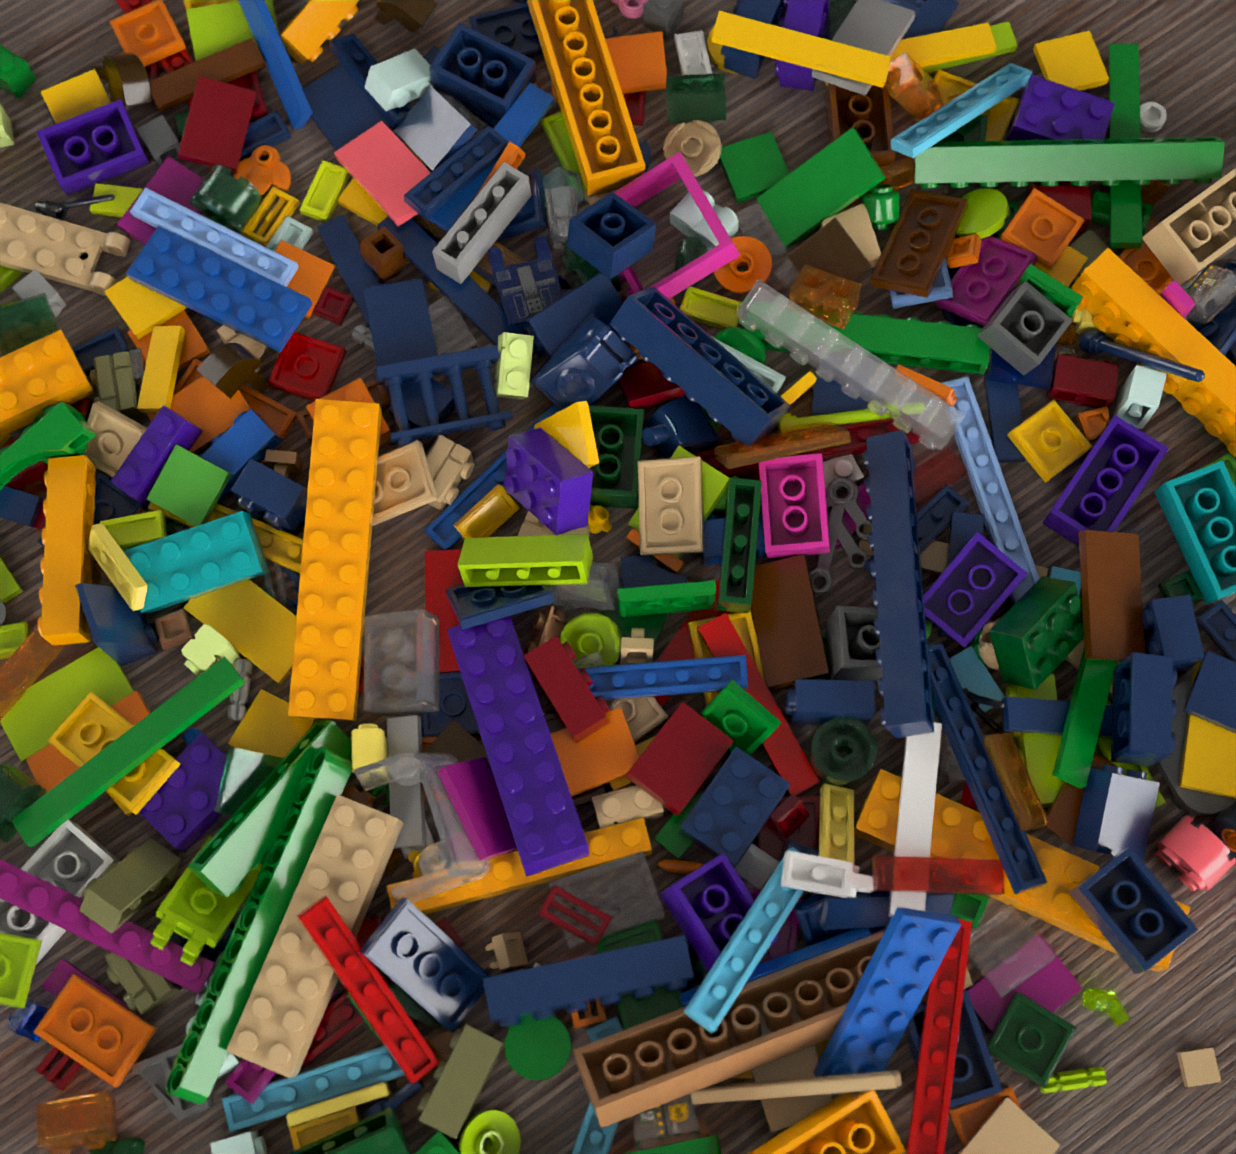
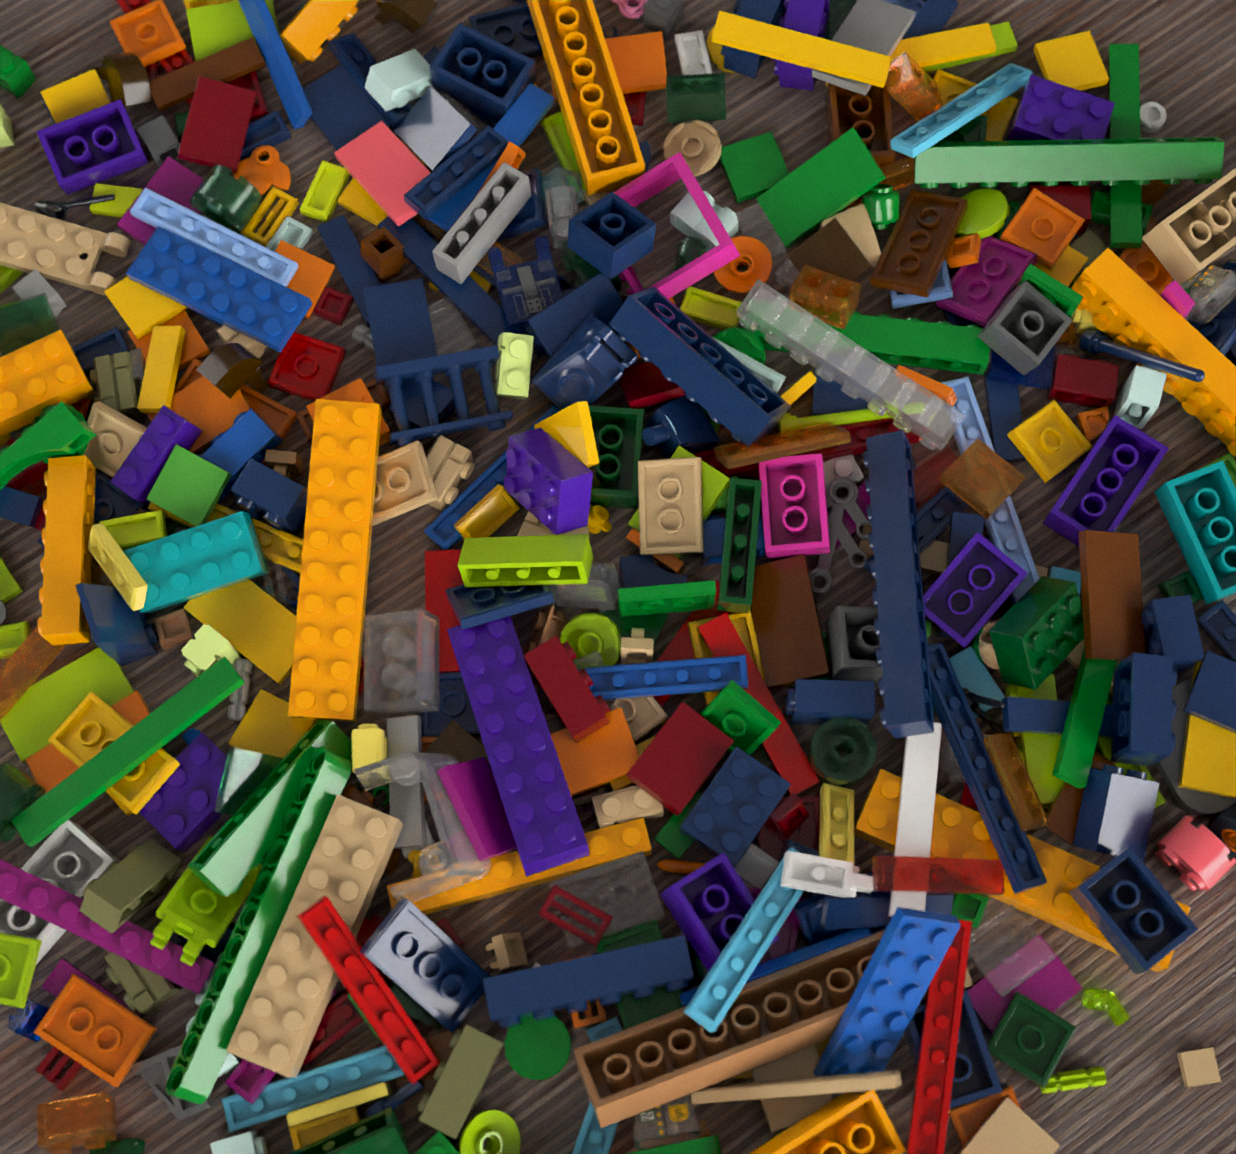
(982, 478): none -> clear orange tile

